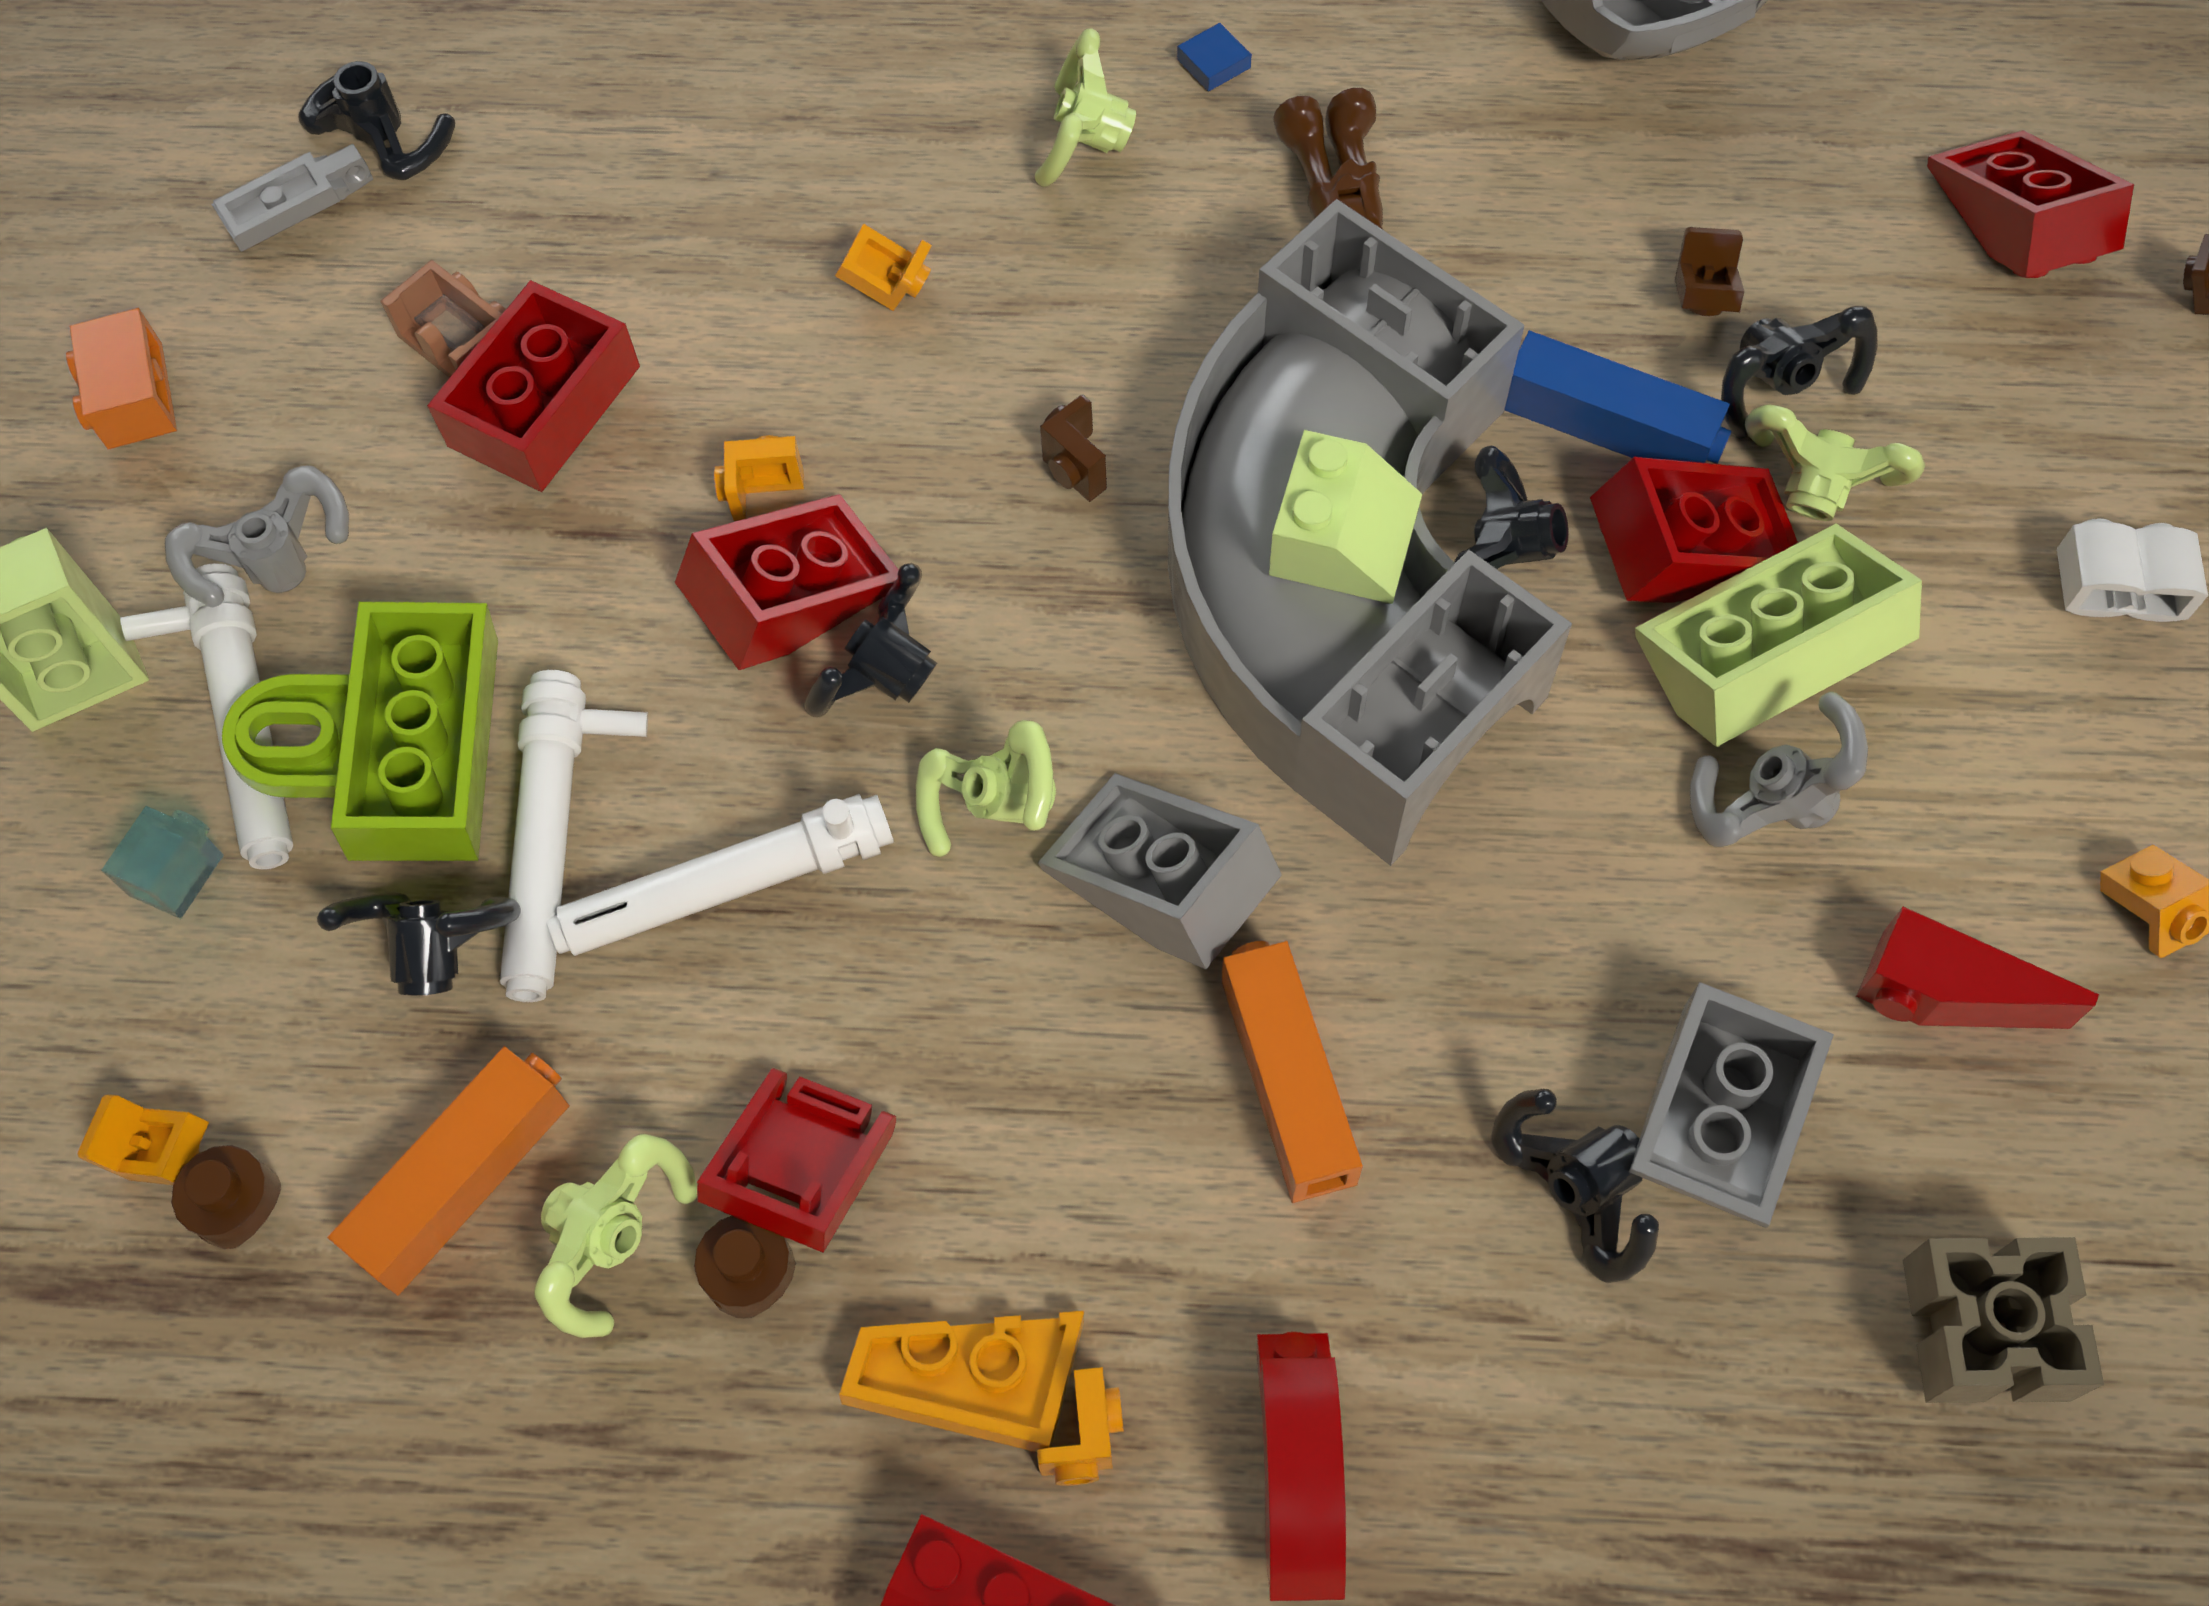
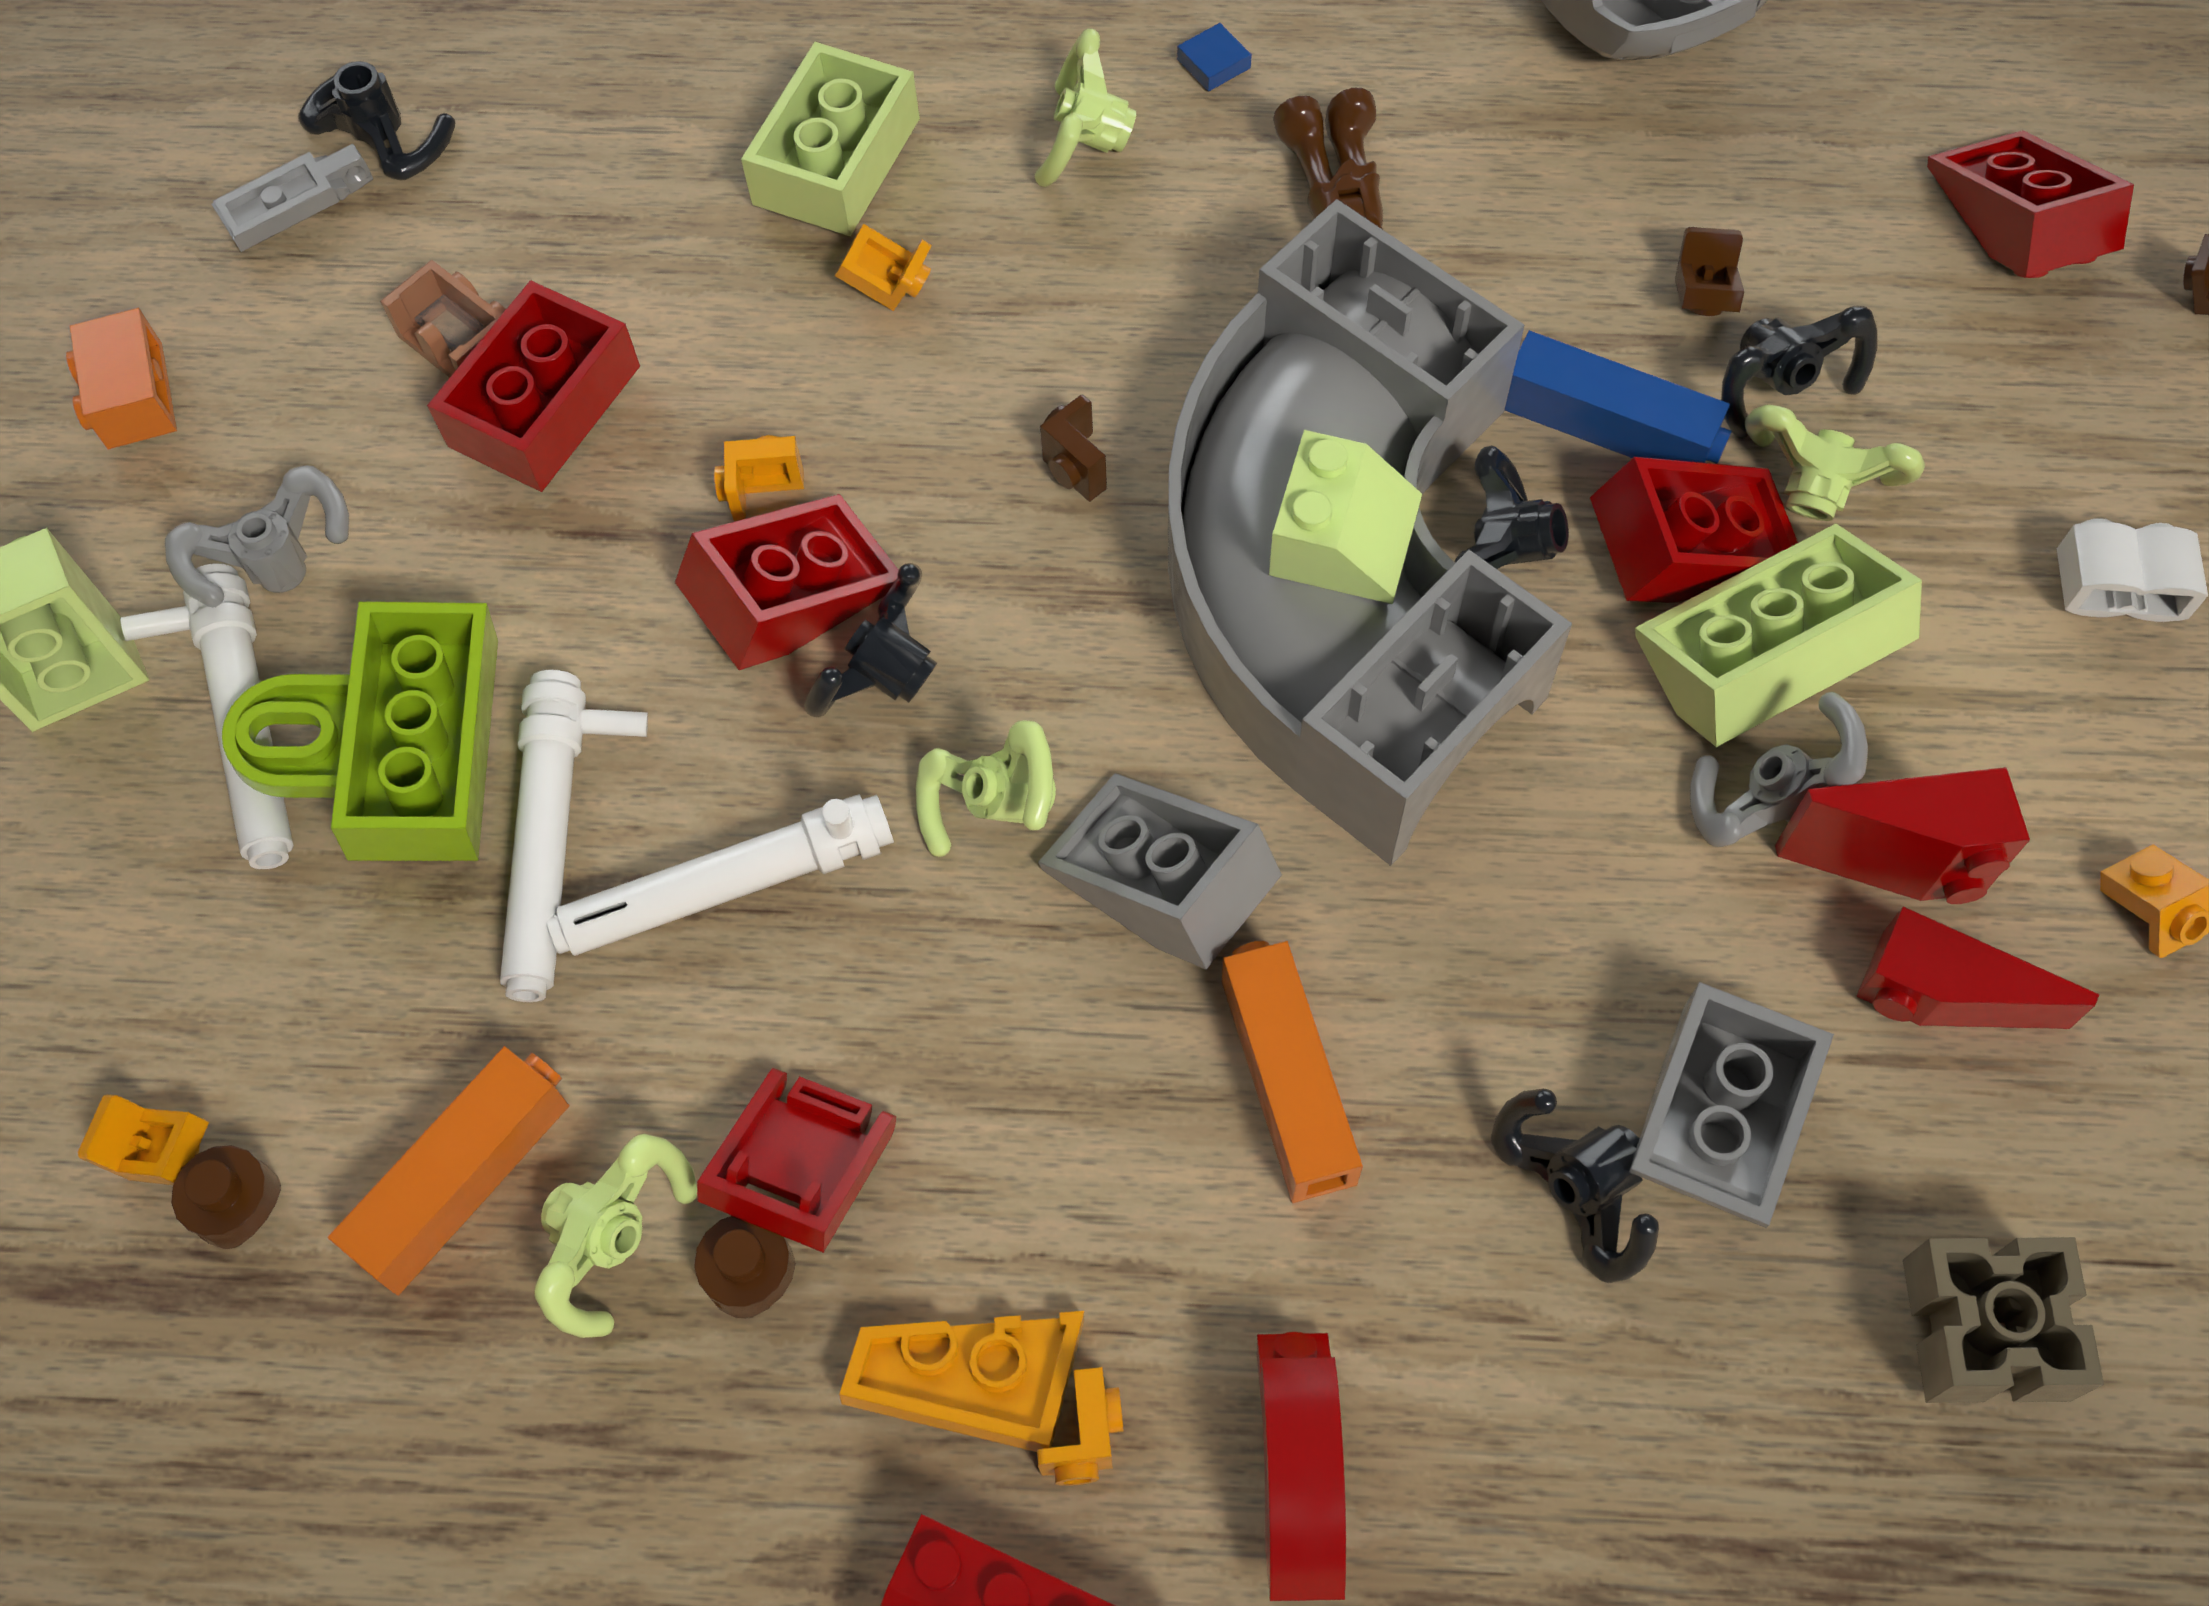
(164, 860): clear light blue brick -> none
(420, 934): black piece -> none
(831, 138): none -> yellowish green brick
(1912, 834): none -> red slope

